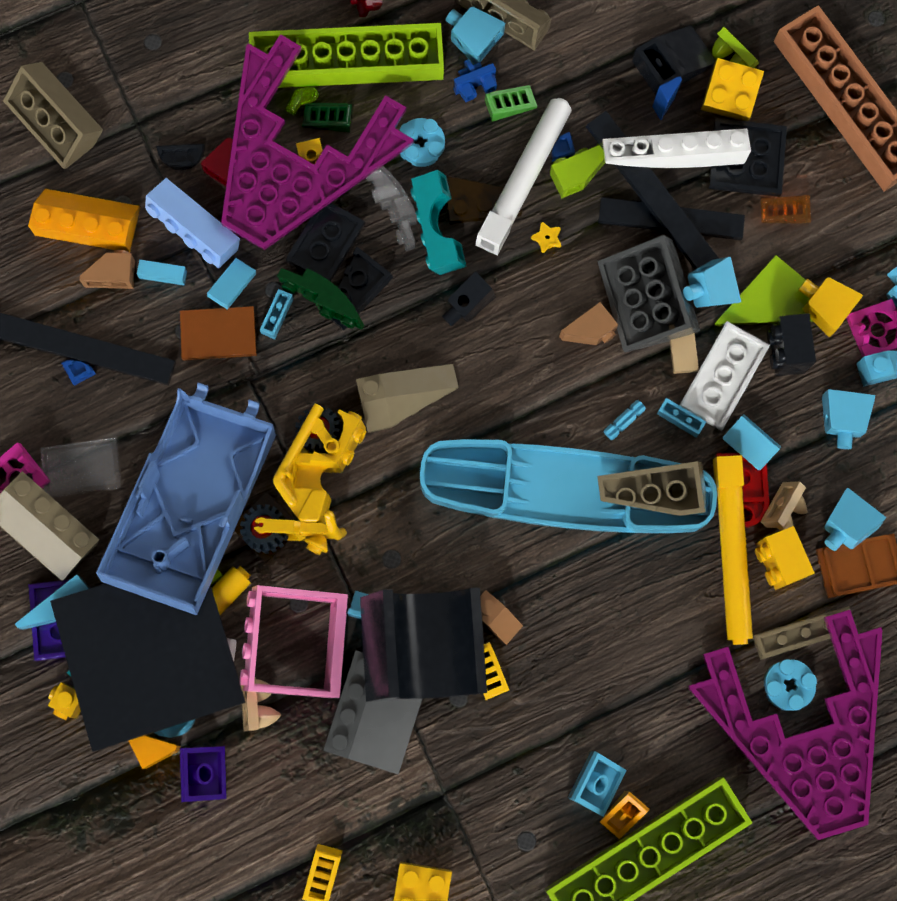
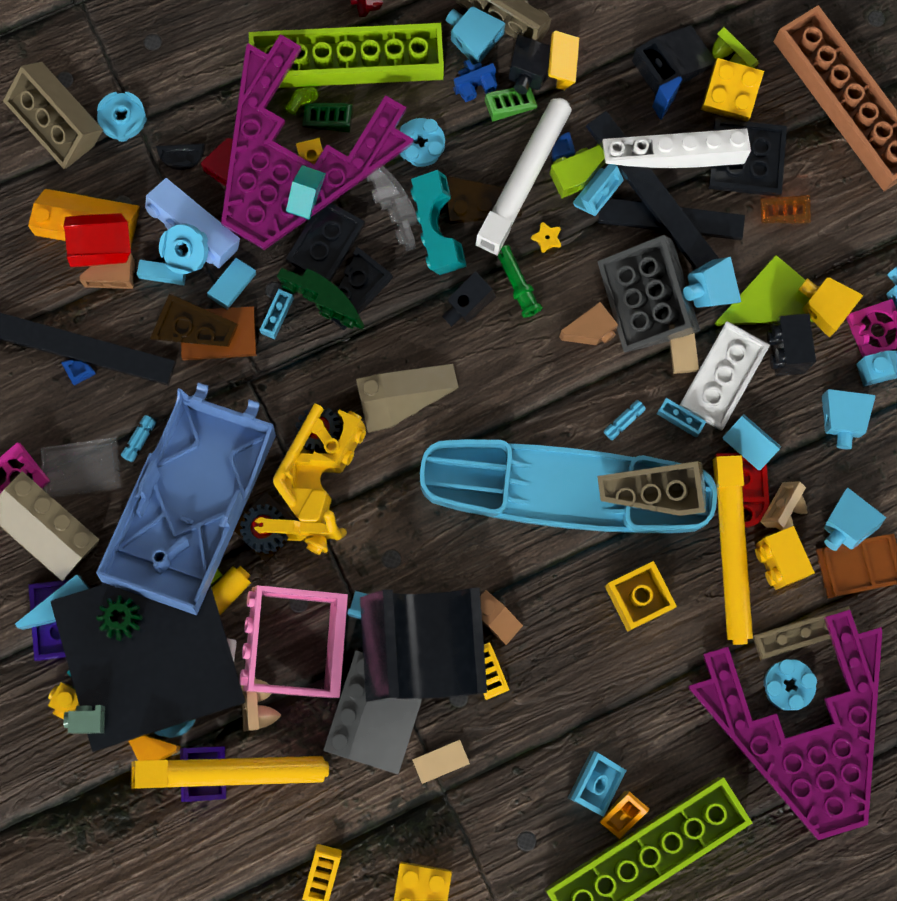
(85, 720): none -> sand green brick
(97, 239): none -> red slope
(115, 627): none -> dark green gear
(121, 102): none -> medium azure plate
(138, 438): none -> medium azure axle
(192, 324): none -> dark brown wing
(197, 248): none -> medium azure plate
(228, 771): none -> yellow brick
(305, 192): none -> slope
(441, 761): none -> tan tile
(522, 291): none -> green pin
(529, 64): none -> black torso
(563, 59): none -> yellow panel
(599, 189): none -> medium azure panel
(640, 596): none -> yellow brick

